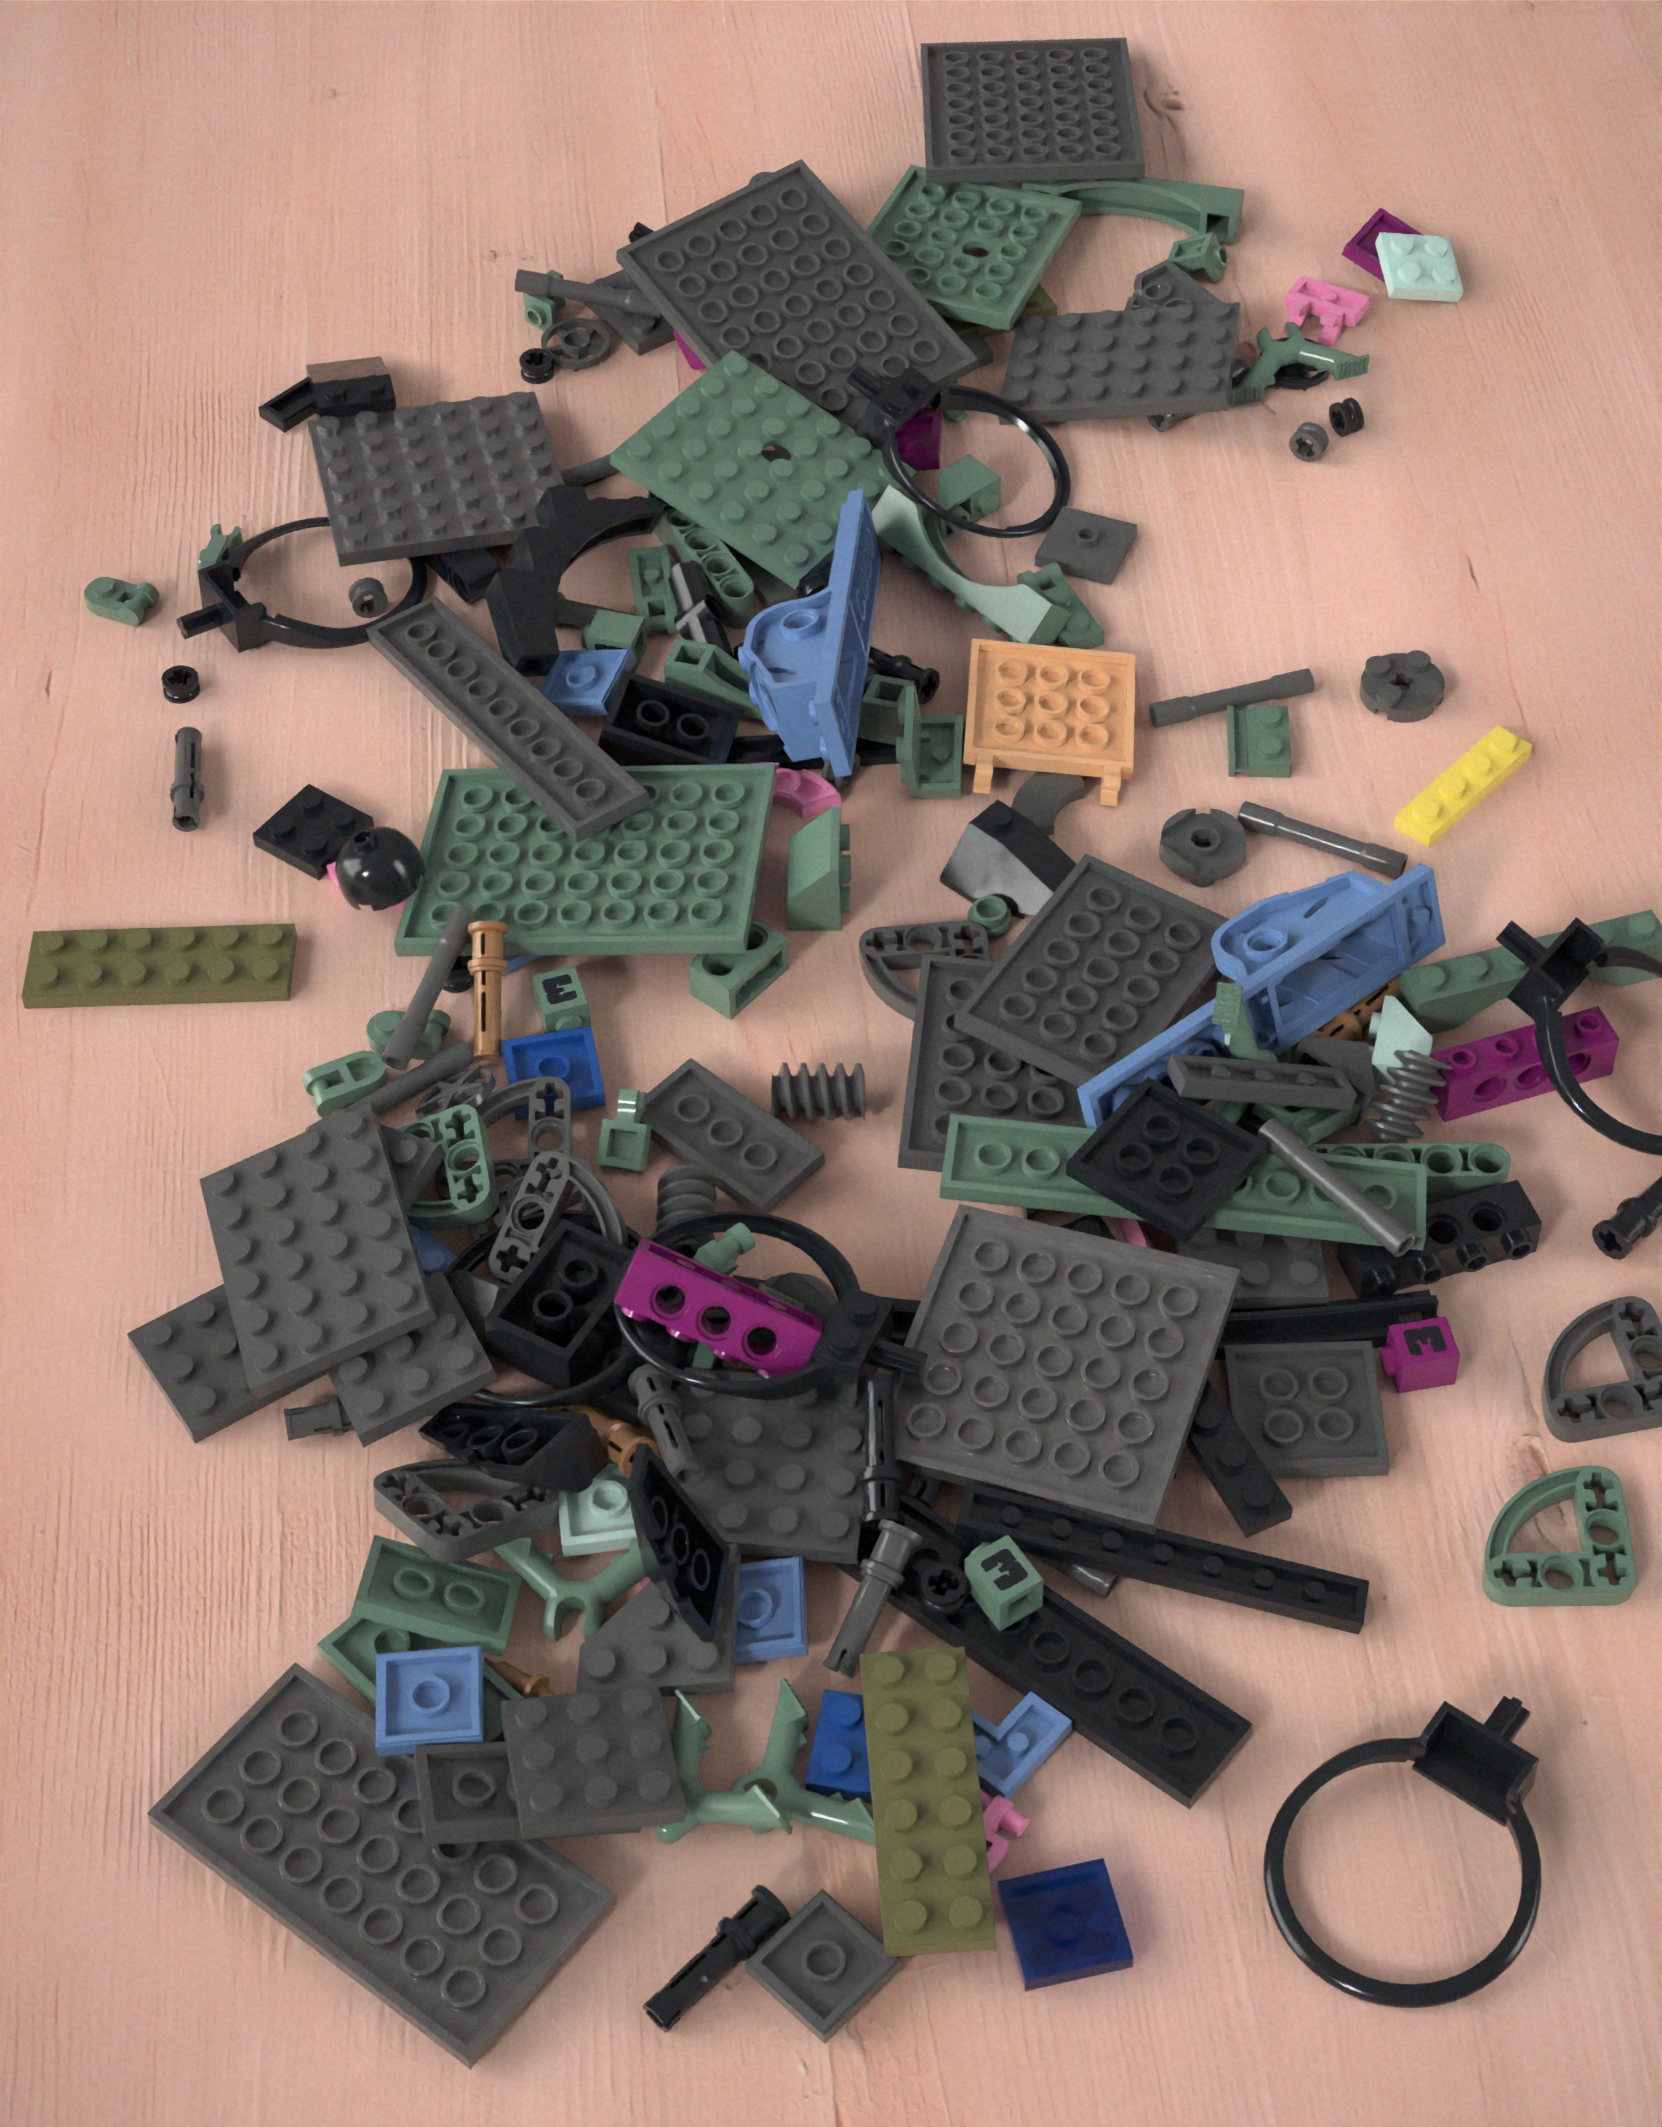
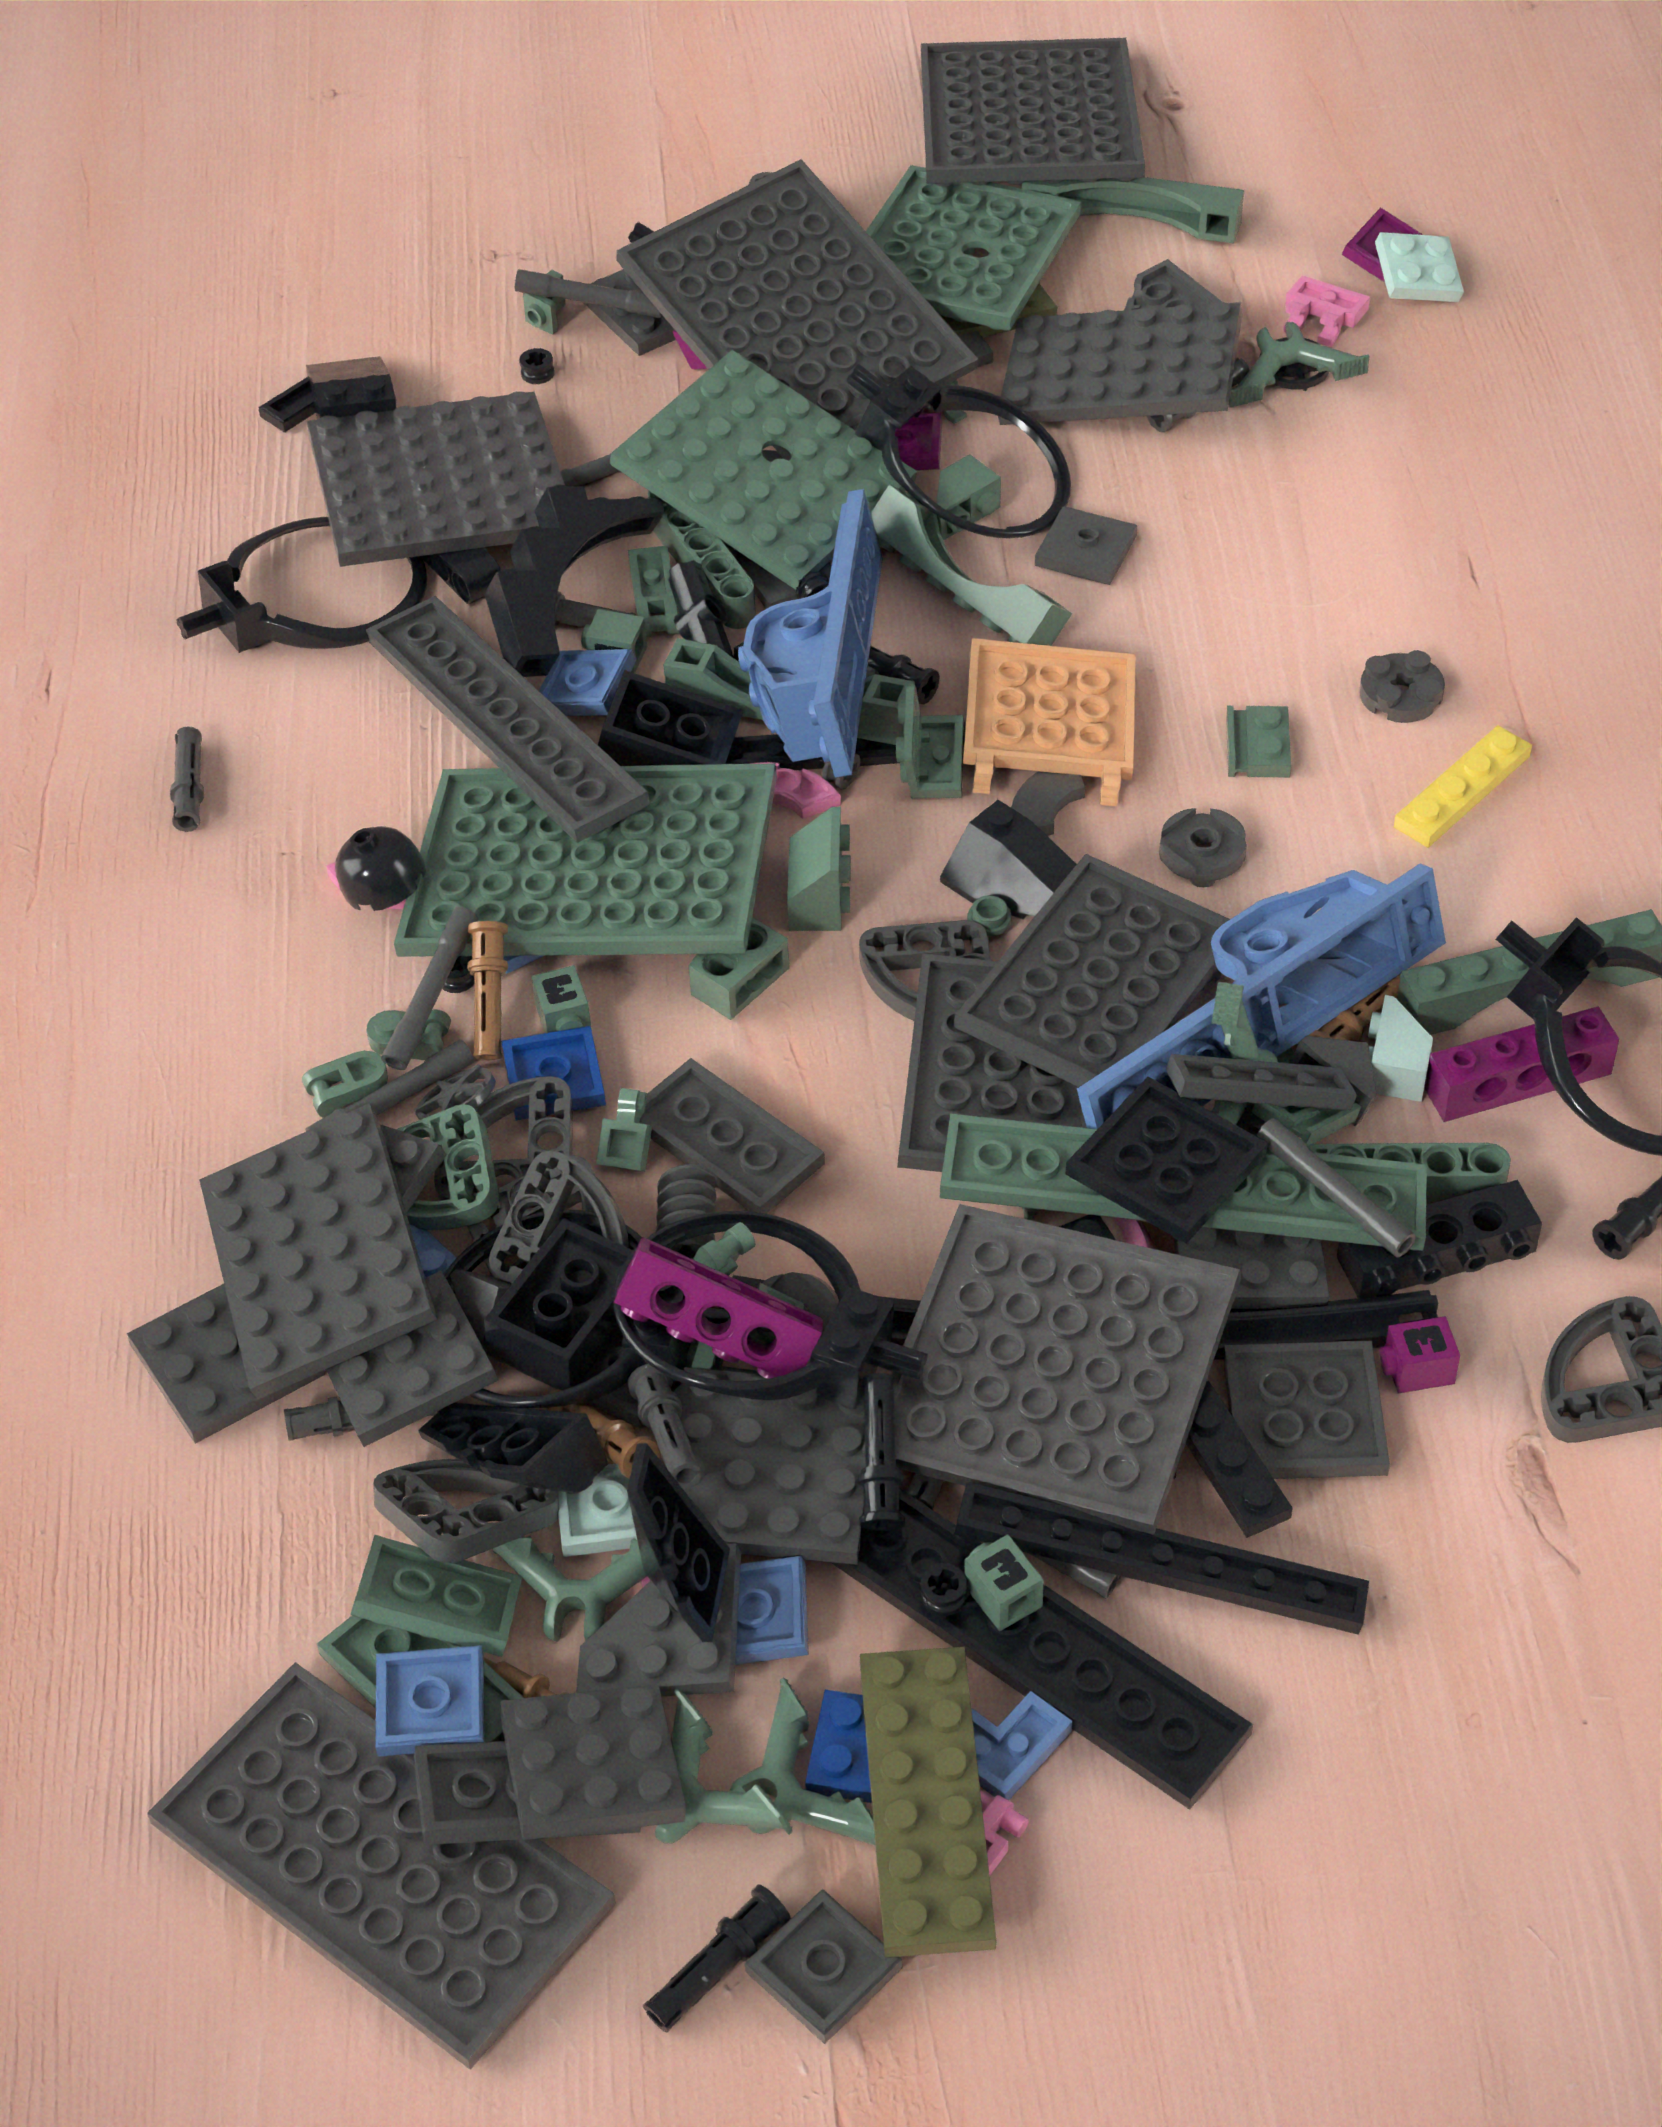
(120, 599): sand green plate -> none
(160, 966): olive plate -> none
(184, 693): black bush -> none
(219, 546): sand green plate -> none
(310, 830): black plate -> none
(363, 588): dark grey bush -> none
(577, 343): dark grey wheel -> none
(818, 1092): dark grey piece -> none
(881, 1575): dark grey pin -> none
(1064, 1924): clear blue plate -> none
(1081, 628): sand green plate -> none
(1186, 708): dark grey piece -> none
(1200, 252): sand green bracket -> none
(1313, 433): dark grey bush -> none
(1346, 417): black bush -> none
(1366, 854): dark grey piece -> none
(1407, 1097): dark grey piece -> none
(1477, 1767): black brick -> none
(1583, 1567): sand green beam -> none

